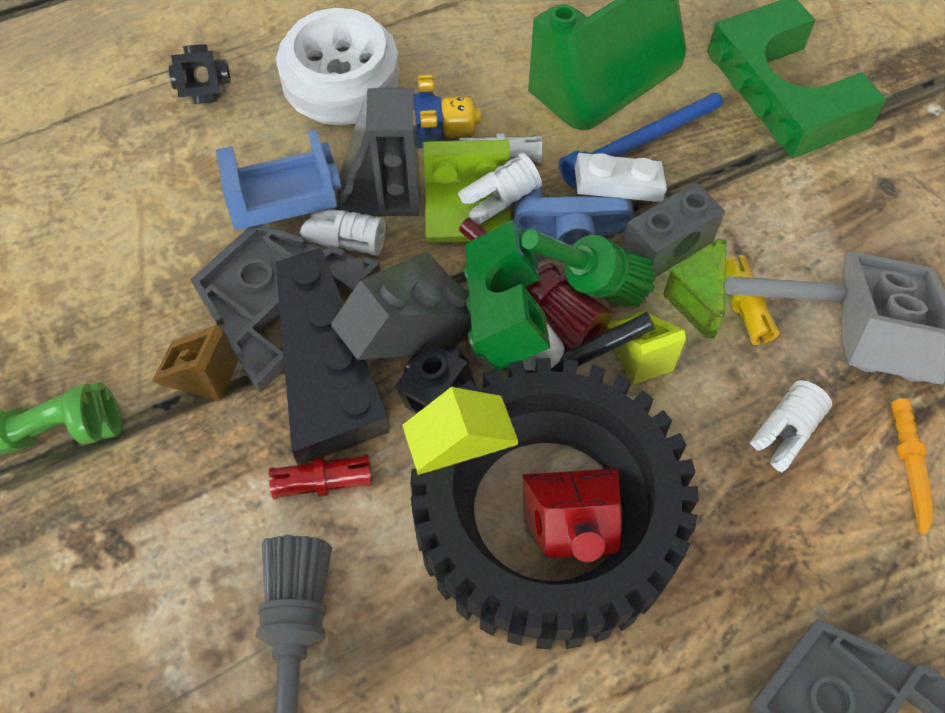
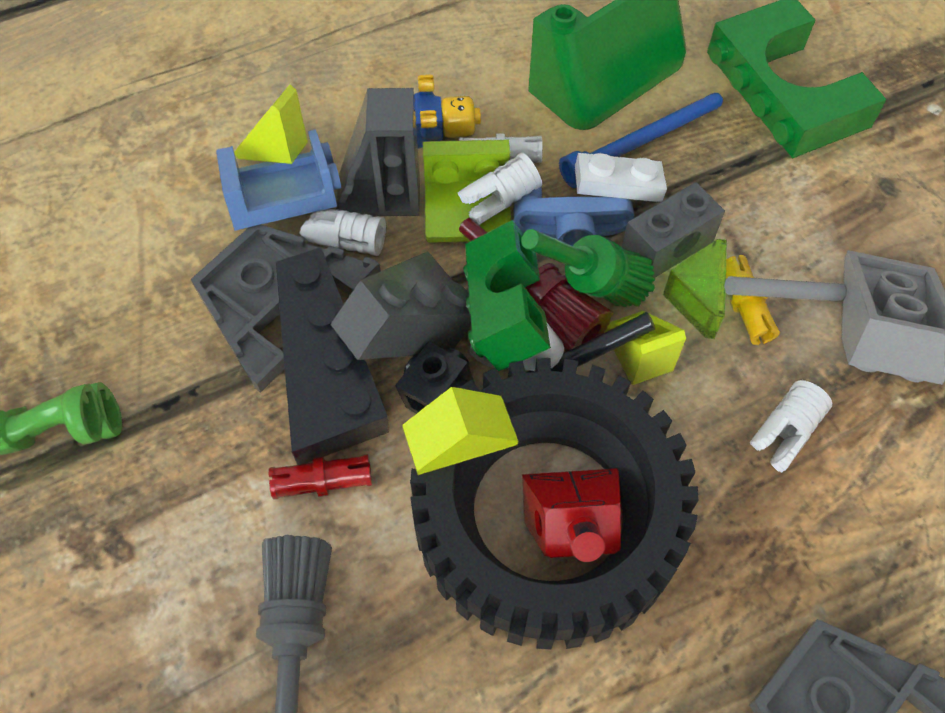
(184, 73): black brick -> none
(199, 364): pearl gold slope -> none
(278, 134): none -> neon yellow slope
(333, 61): white wheel -> none
(913, 454): light orange piece -> none

